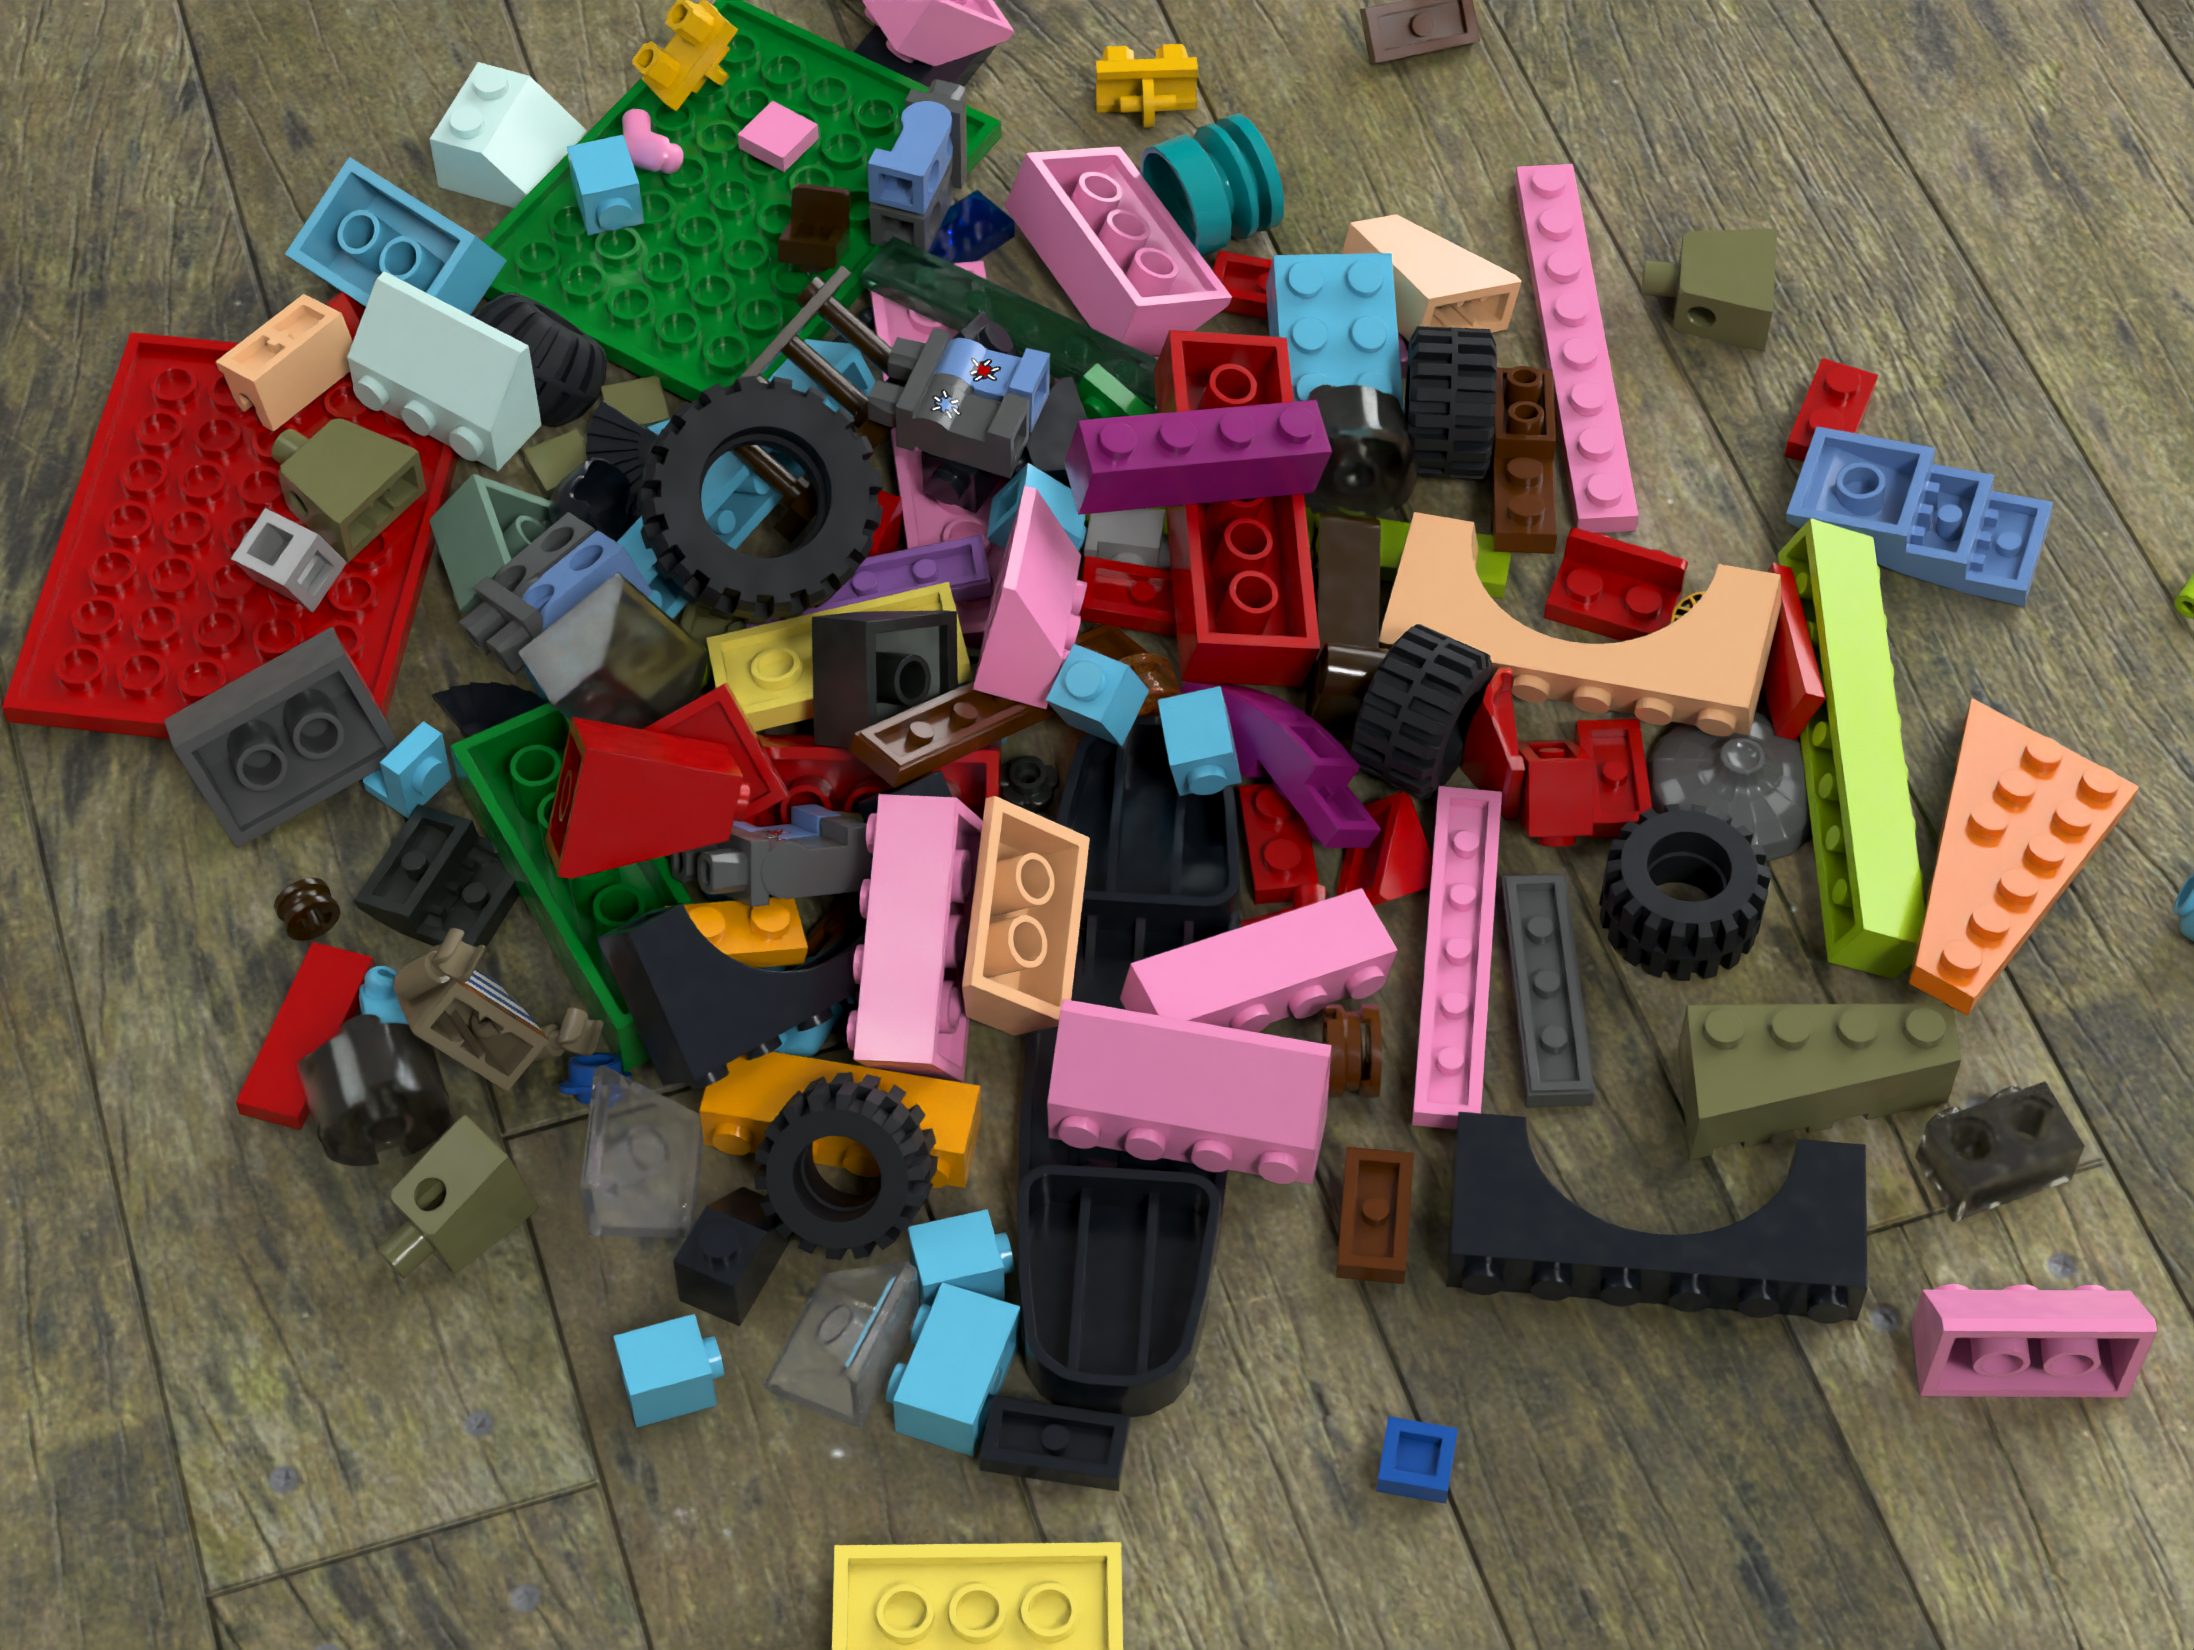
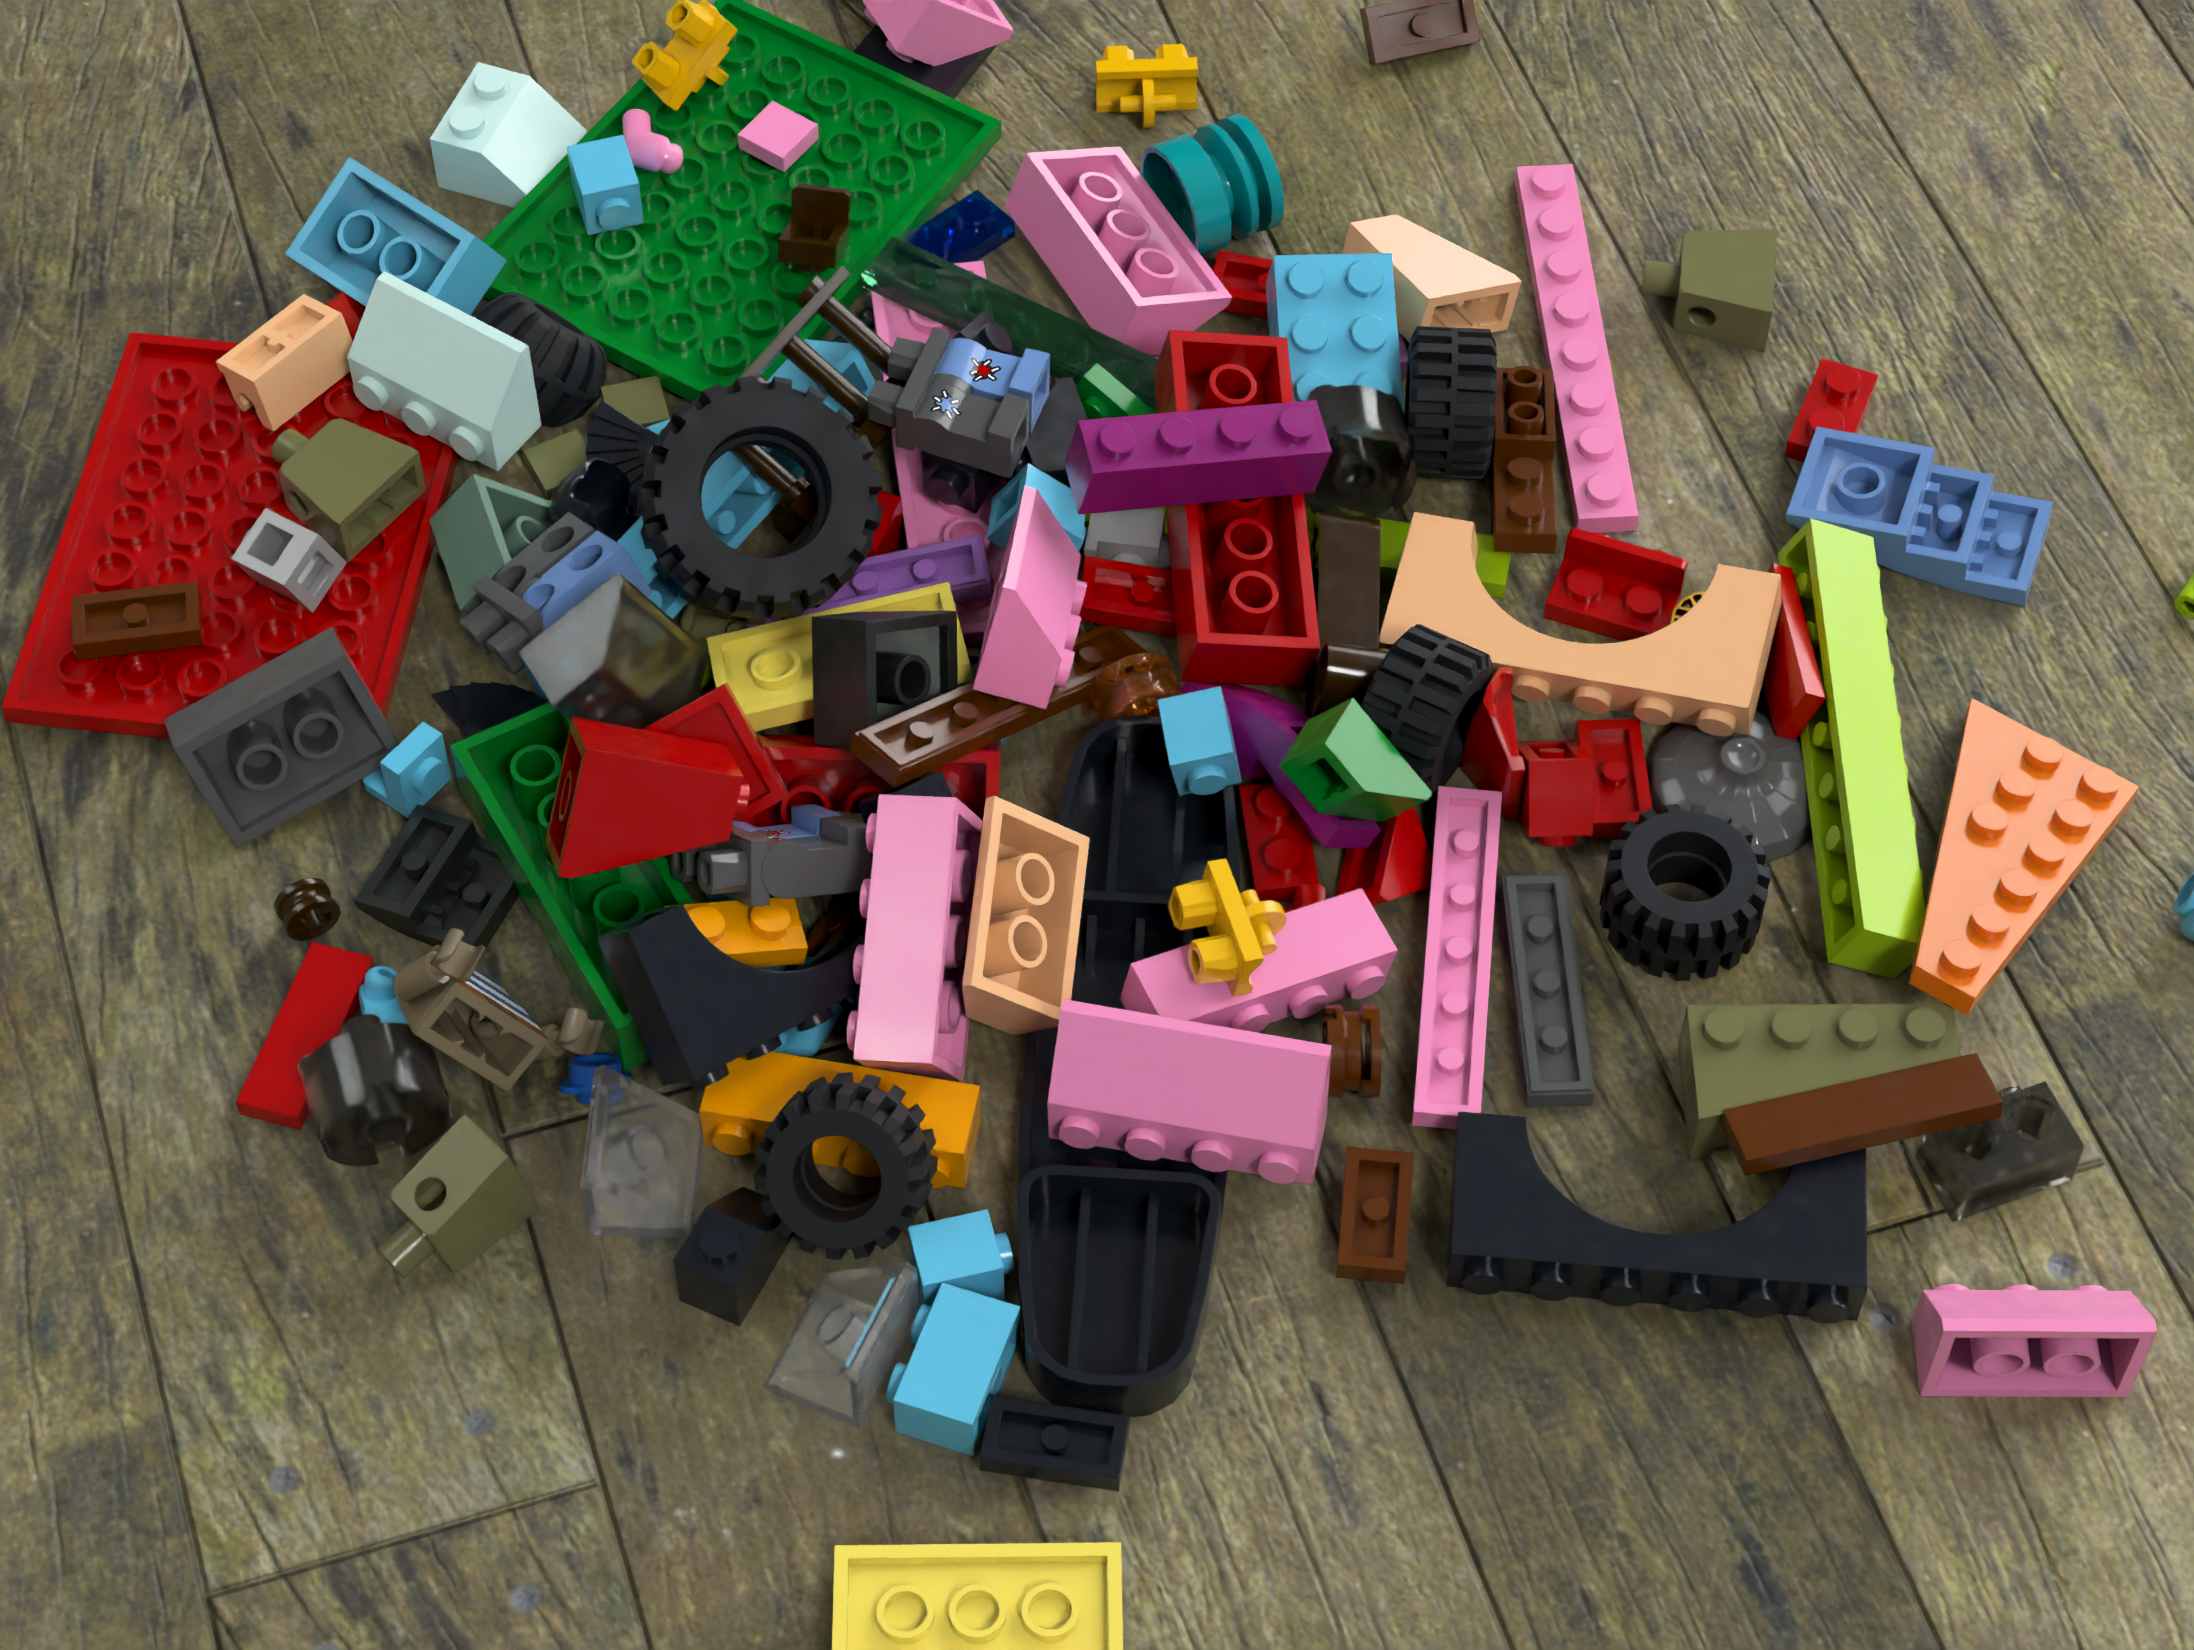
(137, 620): none -> reddish brown plate
(668, 1369): medium azure brick -> none
(916, 179): hips -> none
(1029, 796): pearl dark grey plate -> none
(1097, 694): medium azure brick -> none
(1237, 924): none -> yellow hips
(1352, 767): none -> green slope
(1417, 1459): blue plate -> none
(1861, 1114): none -> reddish brown tile

